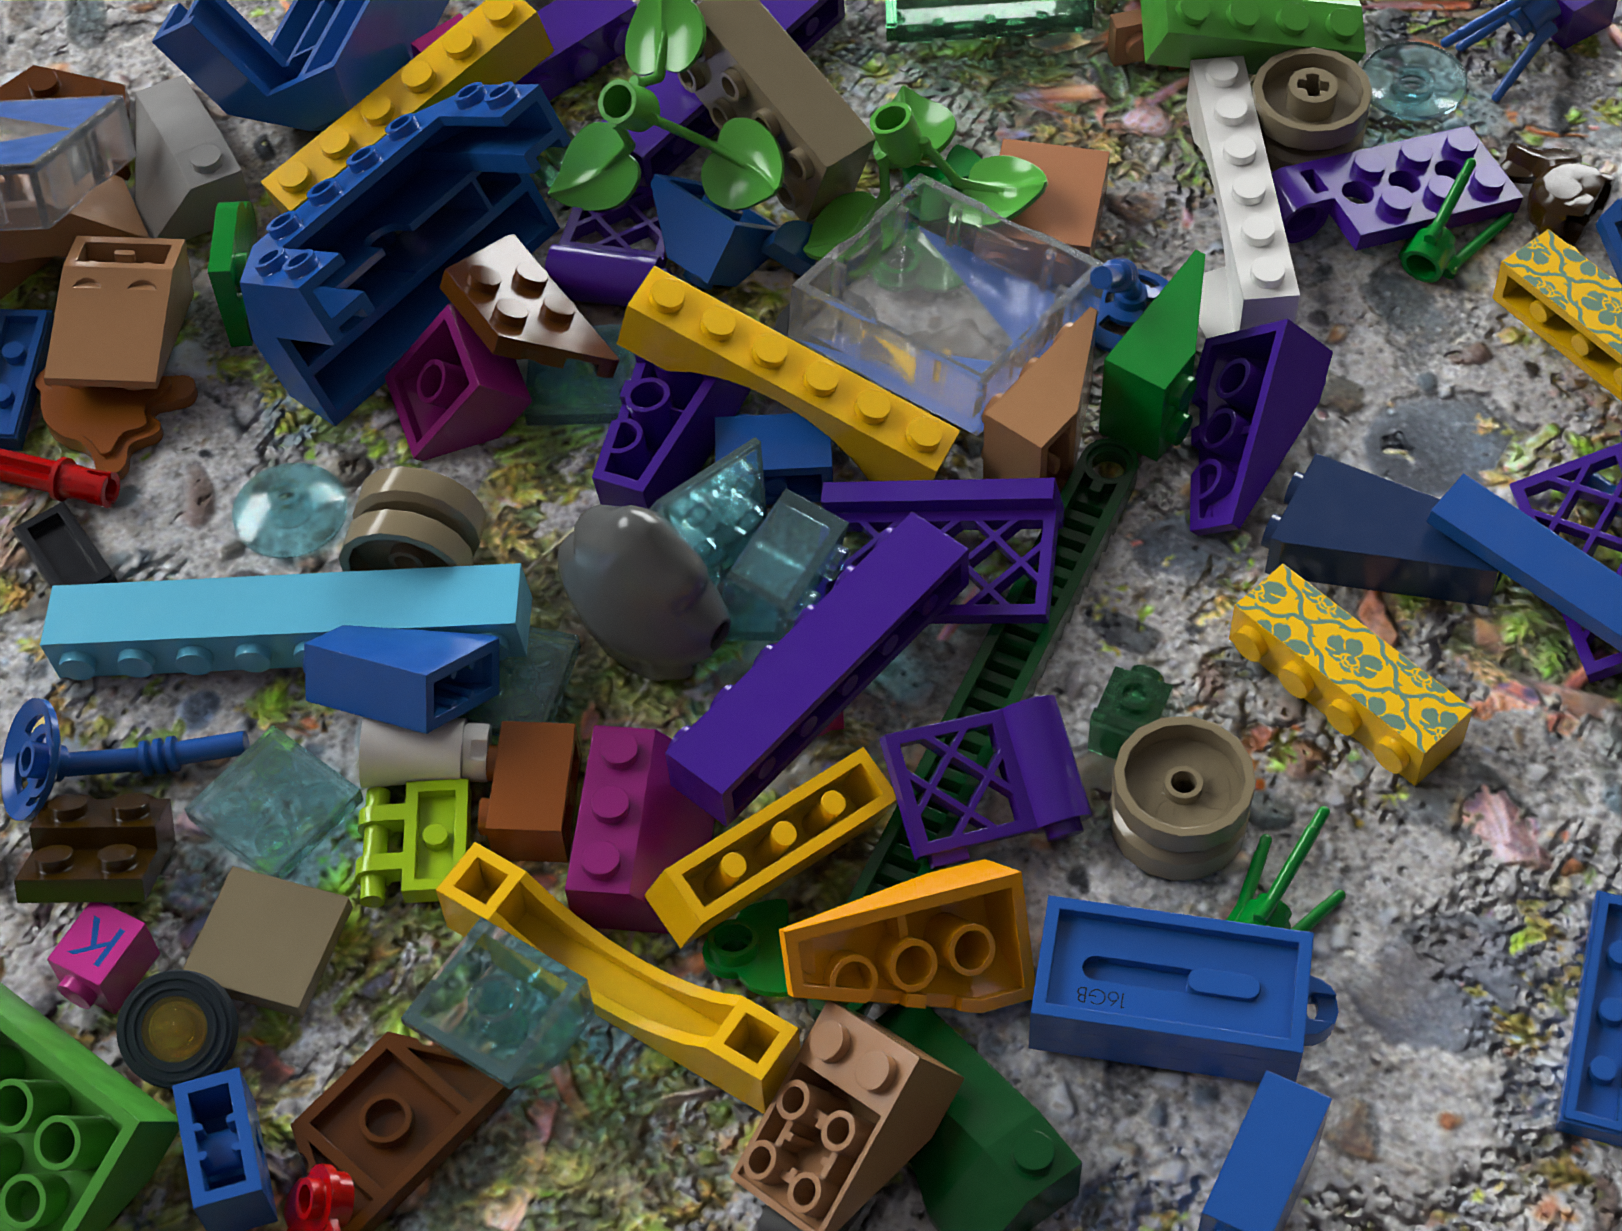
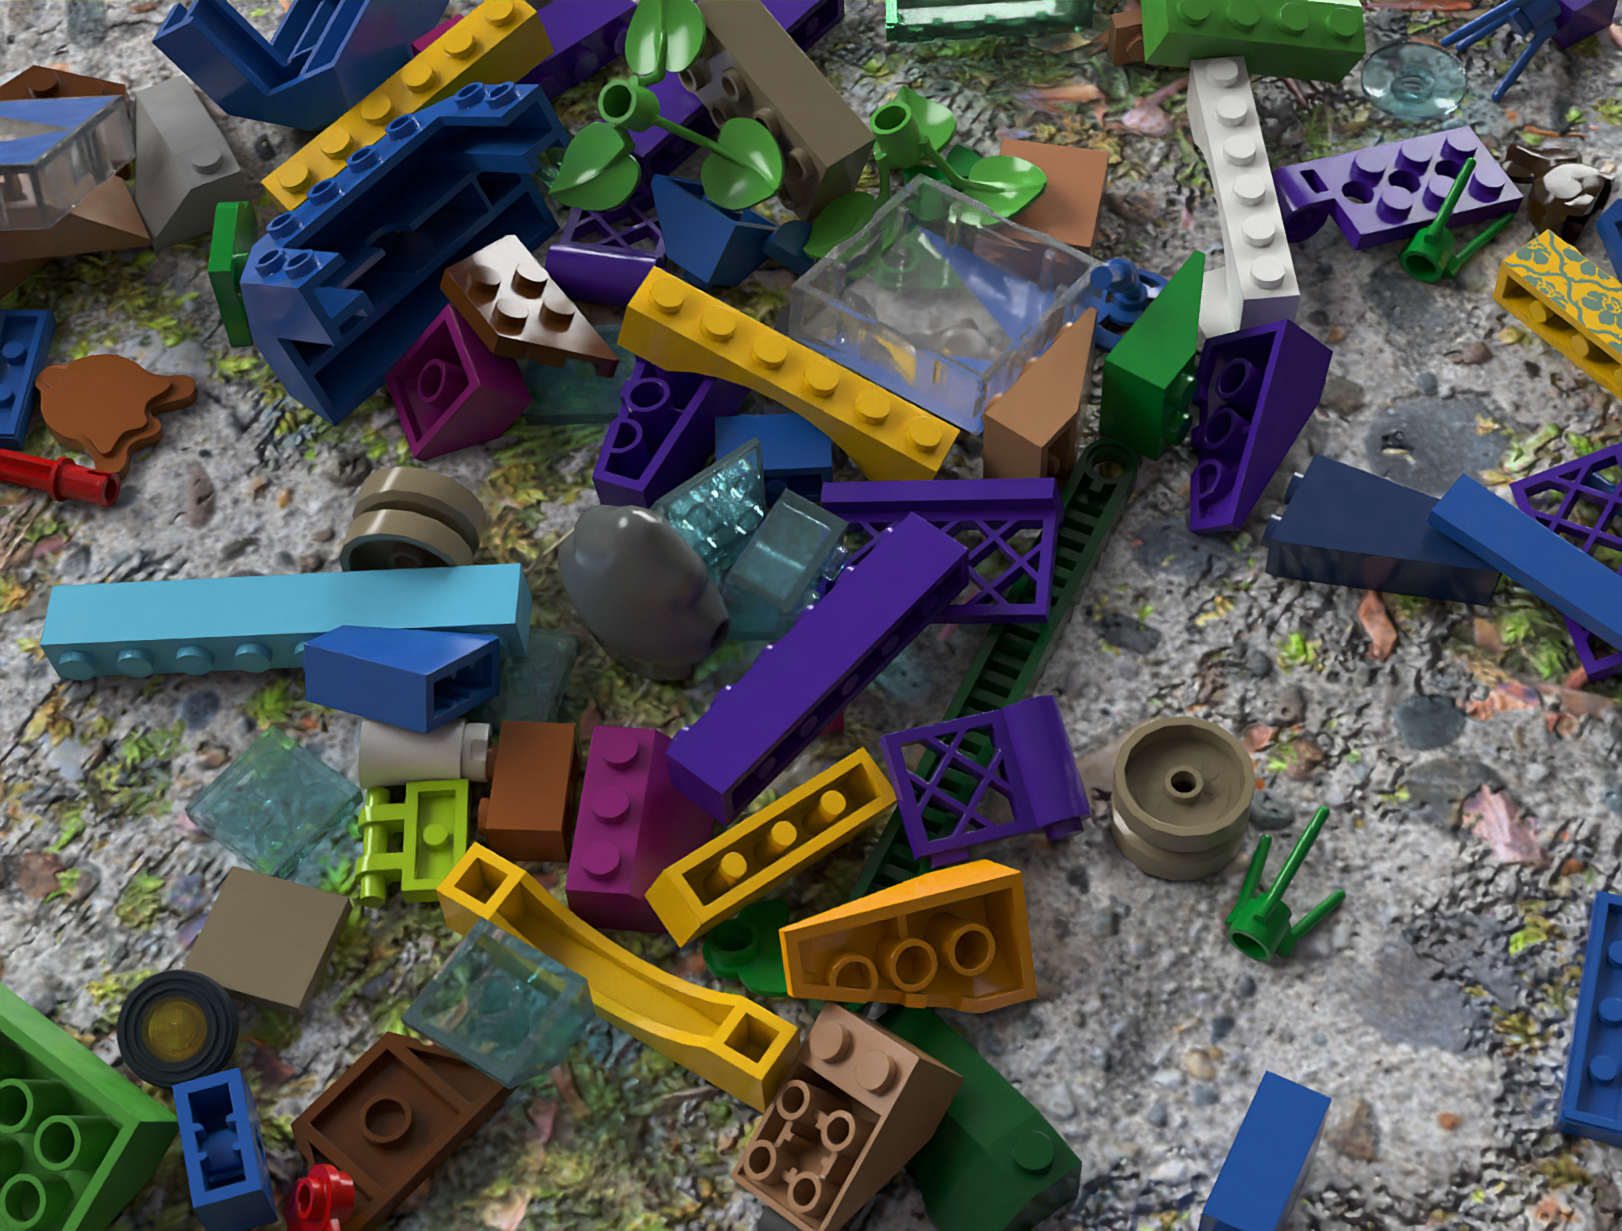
(50, 761): blue dish -> none
(62, 549): black tile -> none
(96, 849): dark brown plate -> none
(102, 957): dark pink brick -> none
(118, 312): medium nougat slope -> none
(291, 526): clear light blue dish -> none
(1127, 704): clear green brick -> none
(1176, 991): blue piece -> none
(1311, 105): dark tan wheel -> none
(1349, 675): yellow brick -> none

